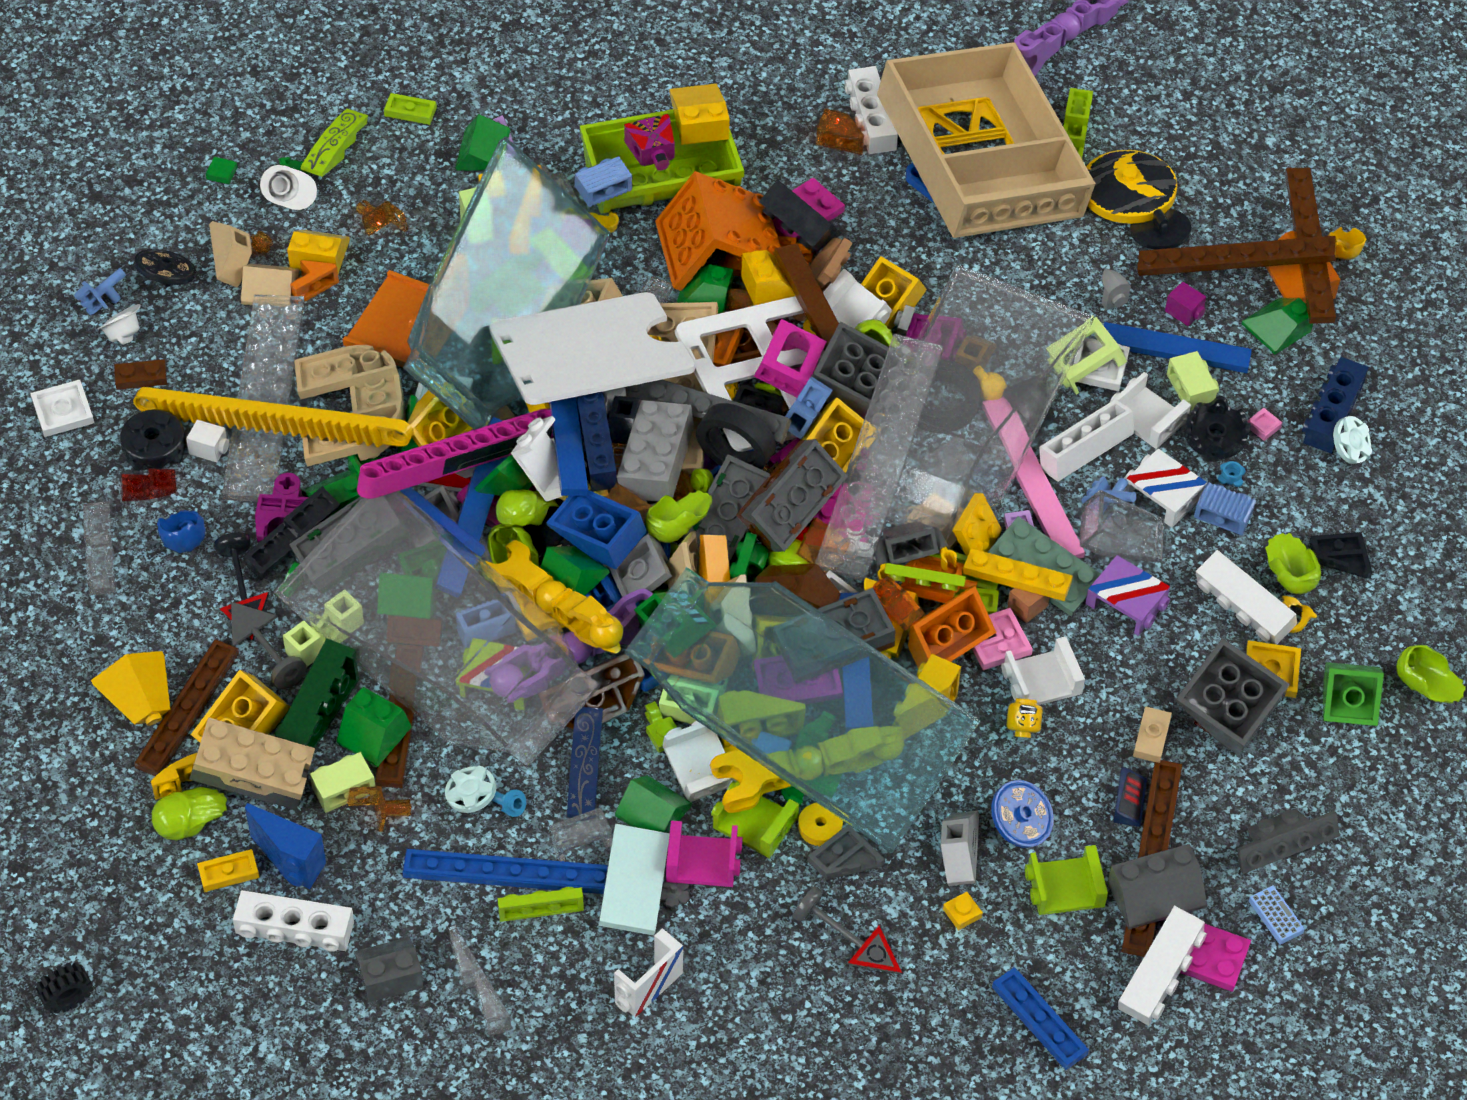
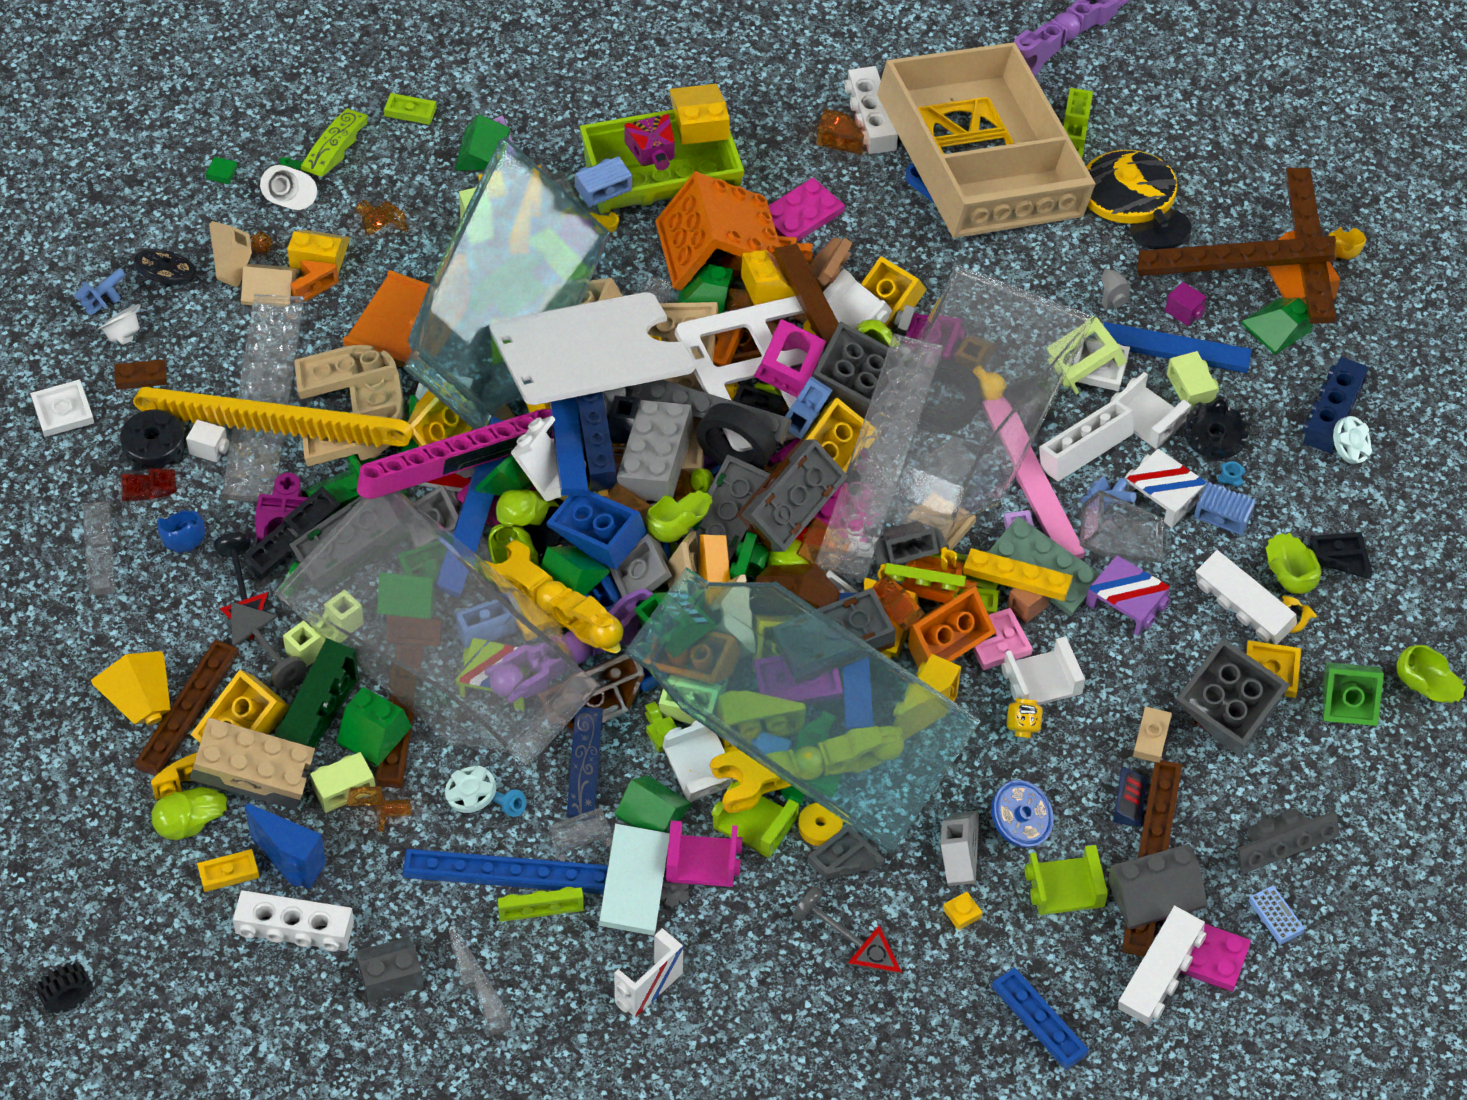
(444, 520): blue tile -> none
(798, 217): black slope -> none
(977, 526): yellow plate -> none
(1264, 424): bright pink tile -> none

